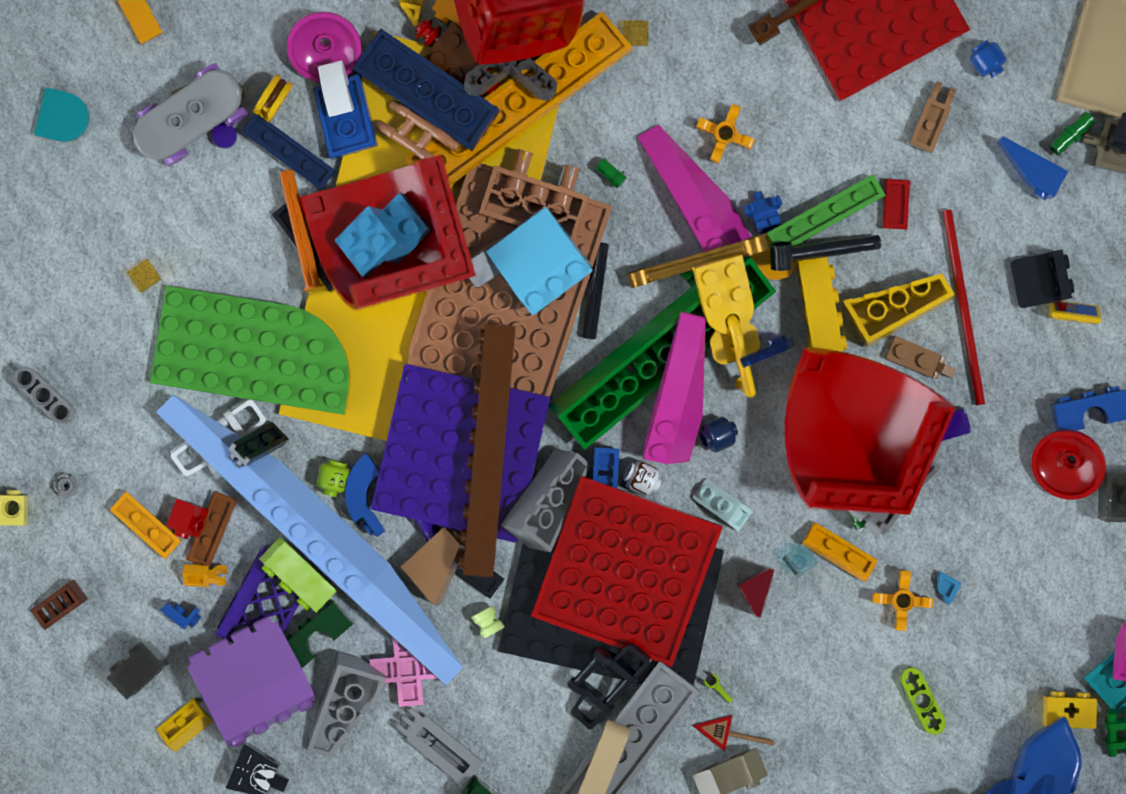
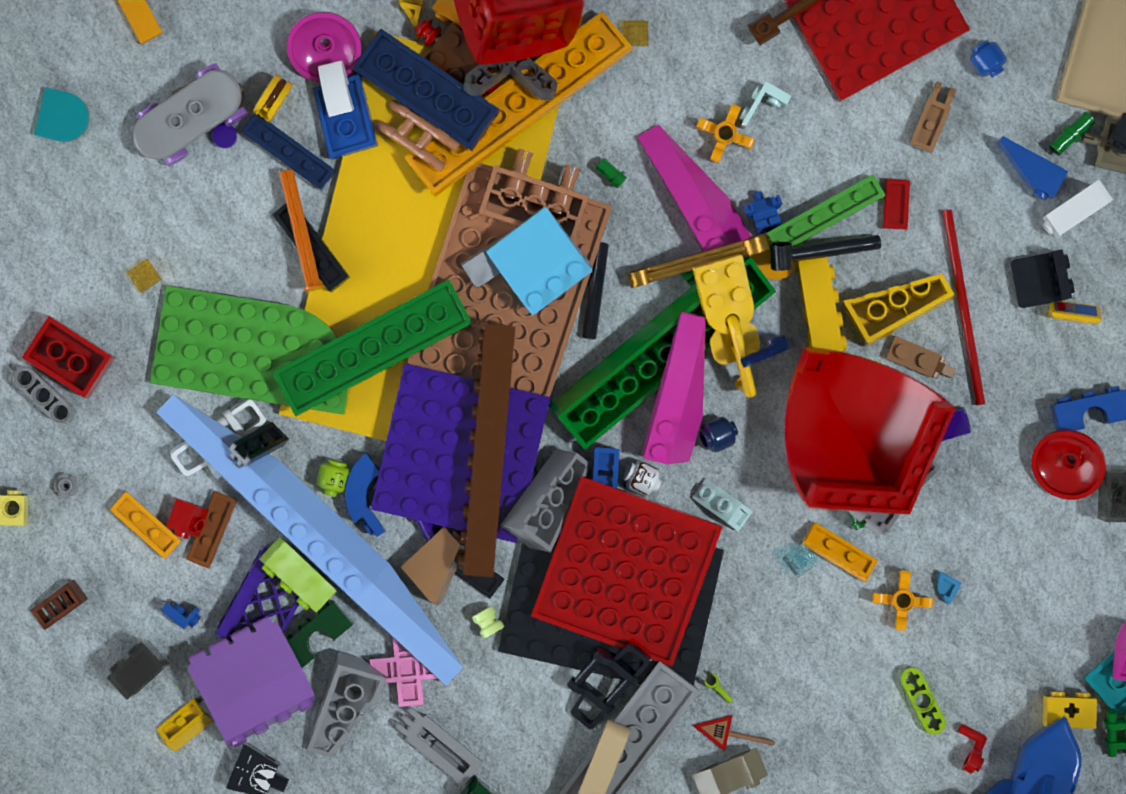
(68, 357): none -> red brick
(201, 576): light orange plate -> none
(372, 348): none -> green plate
(383, 235): dark azure bracket -> none
(433, 263): red panel -> none
(755, 590): dark red slope -> none
(775, 97): none -> light aqua bracket
(974, 758): none -> red plate
(1076, 209): none -> white slope

